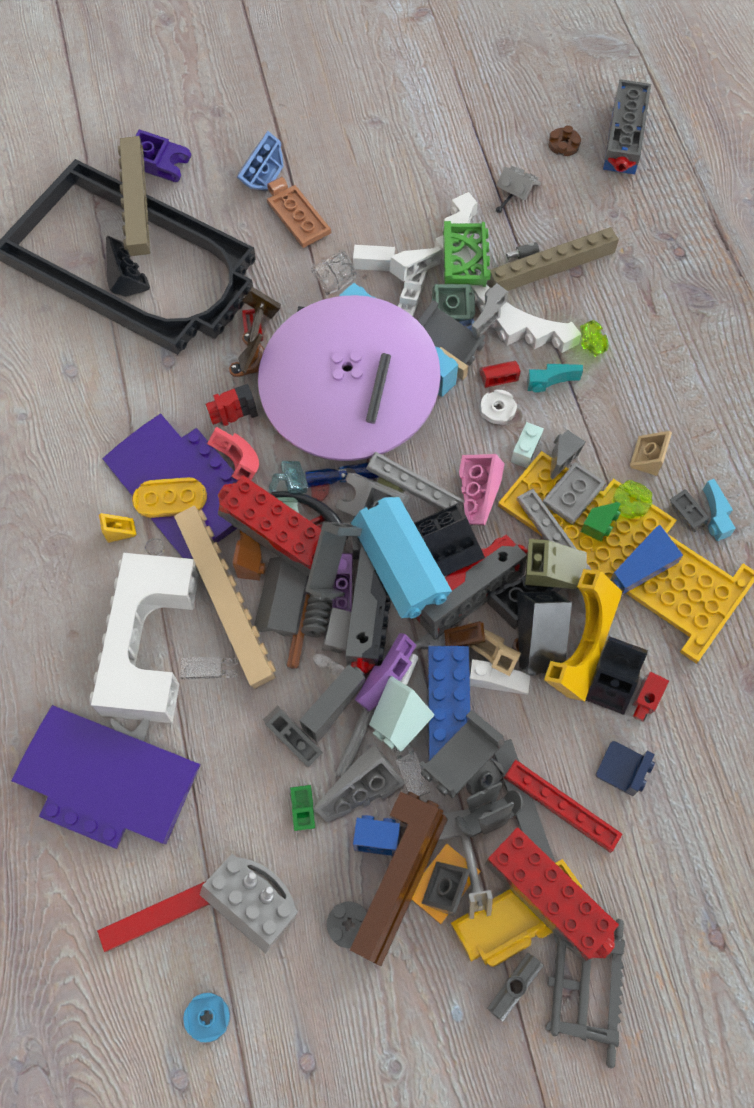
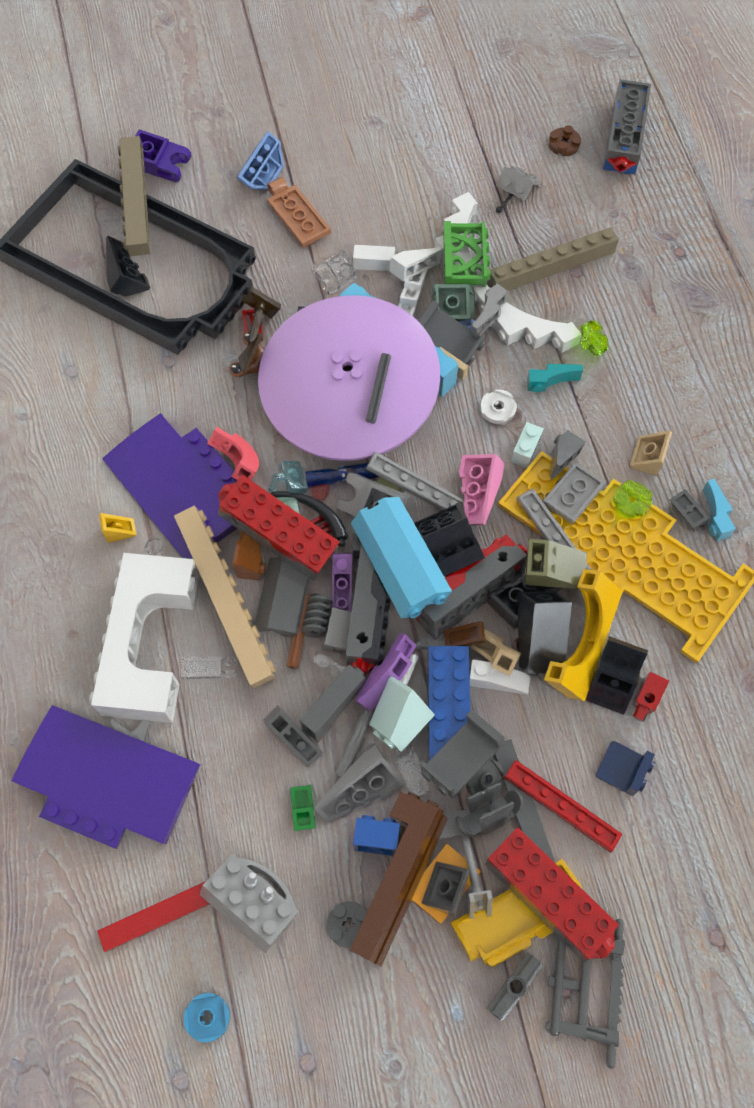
(168, 497): yellow tile -> none
(232, 405): red hips -> none
(328, 558): dark grey panel -> none
(500, 373): red brick -> none
(524, 251): dark grey piece -> none
(599, 521): green slope -> none
(647, 560): blue slope -> none

